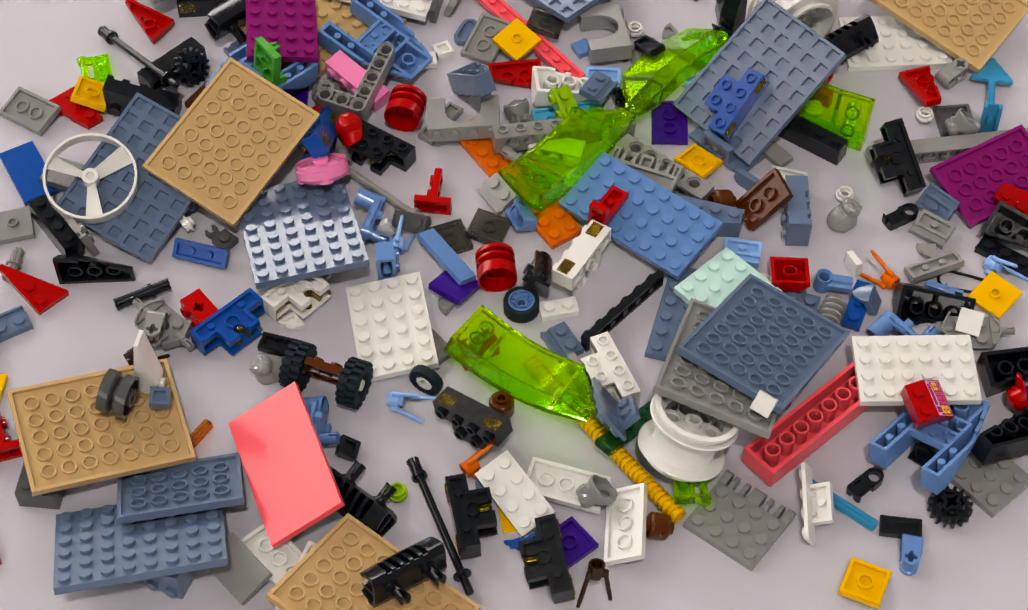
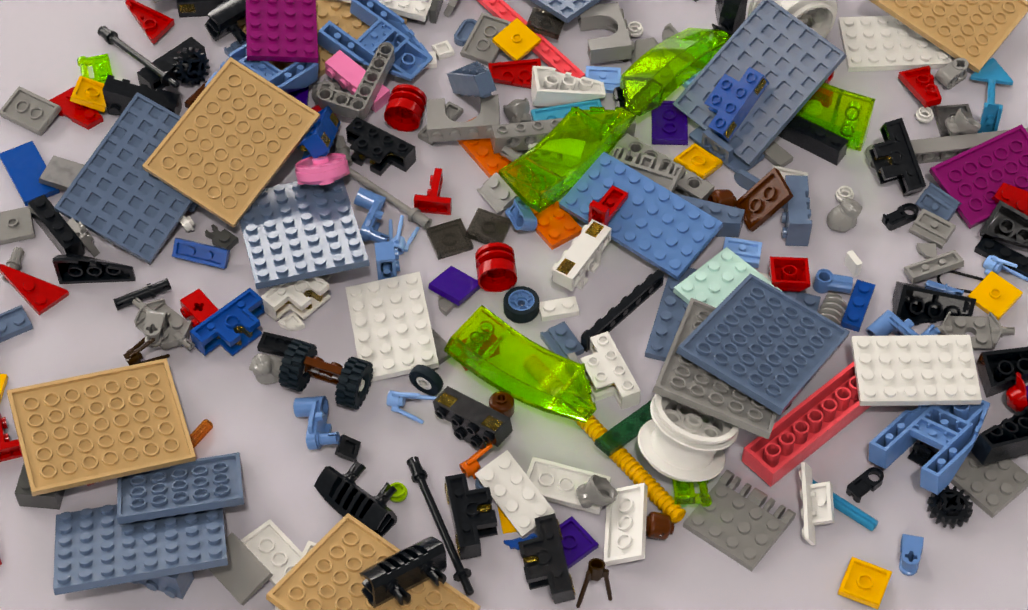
(91, 177): white piece -> none
(117, 393): dark grey wheel -> none
(146, 364): white wedge -> none
(159, 397): sand blue tile -> none
(268, 61): bright green piece -> none
(285, 465): coral tile -> none
(349, 128): red piece -> none
(385, 227): white tile -> none
(411, 222): dark grey plate -> none
(446, 256): medium blue tile -> none
(538, 270): black bracket -> none
(562, 100): lime bracket -> none
(580, 48): medium blue tile -> none
(598, 87): sand blue plate -> none
(616, 415): sand blue bracket -> none
(649, 46): black tile -> none
(764, 404): white tile -> none
(854, 36): black piece -> none
(870, 297): sand blue tile -> none
(888, 277): orange plant -> none
(896, 526): black tile -> none
(926, 403): red slope -> none
(969, 321): white sticker -> none

